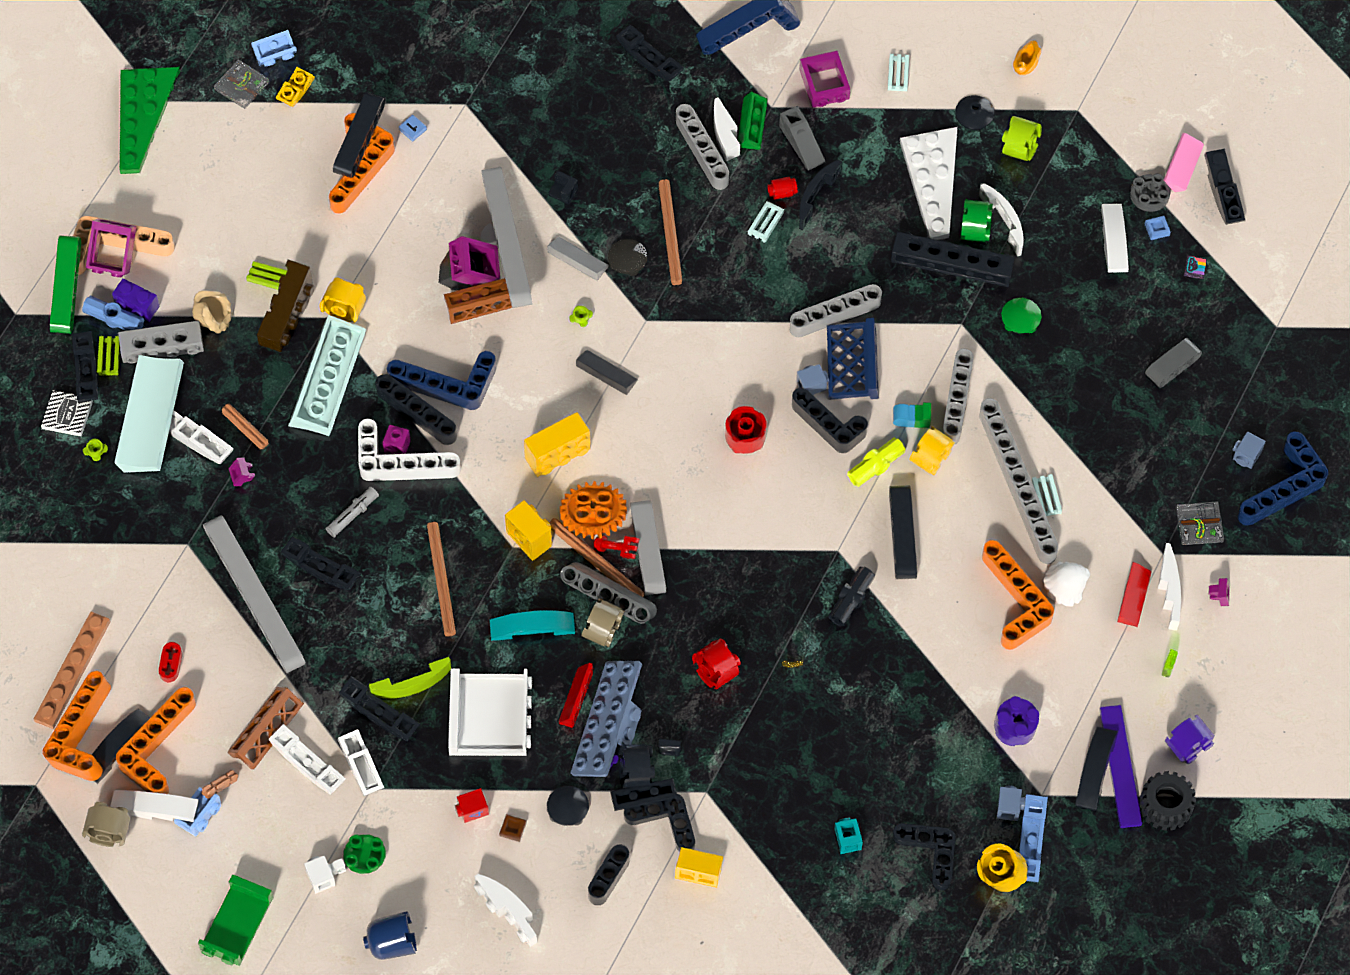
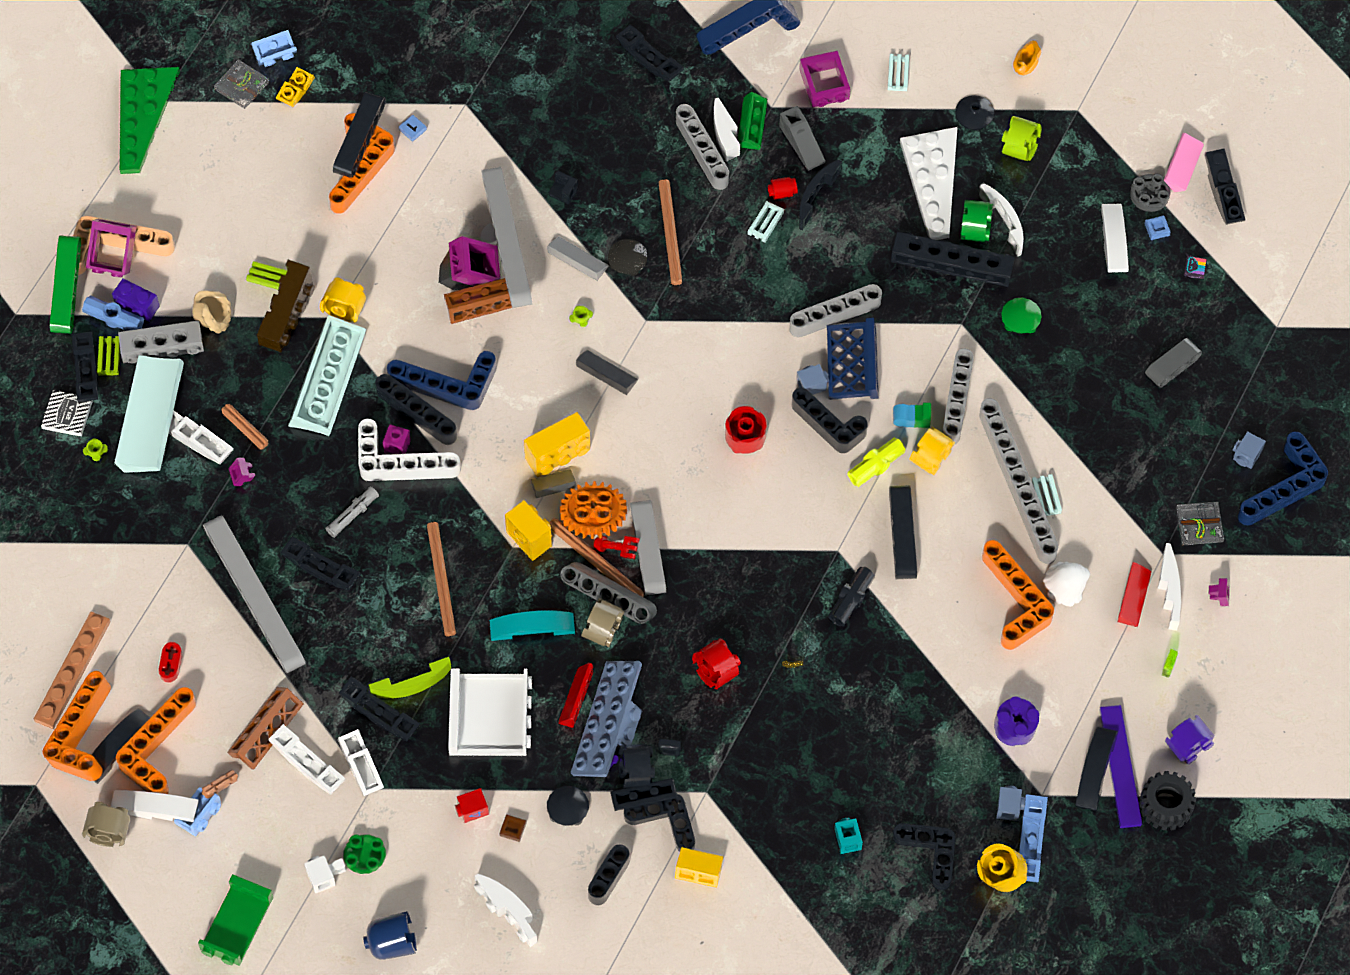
(553, 483): none -> dark grey slope

